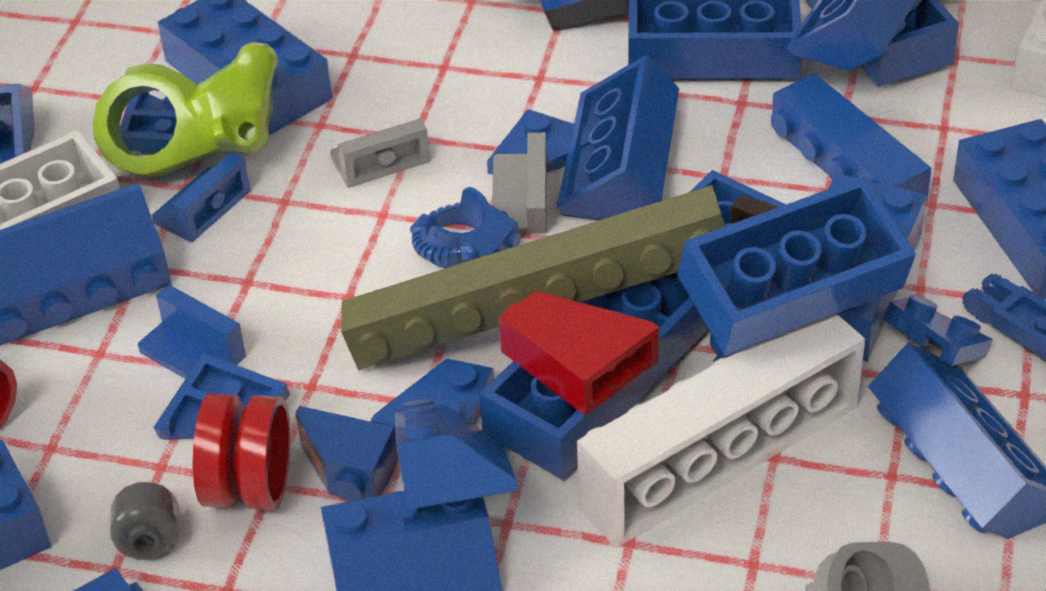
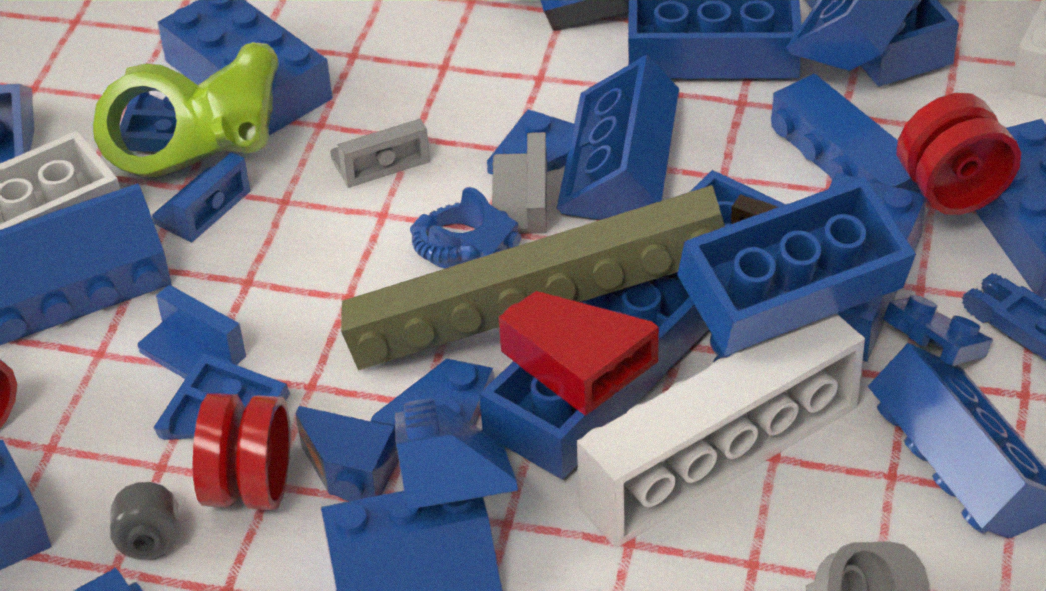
(958, 153): none -> red wheel

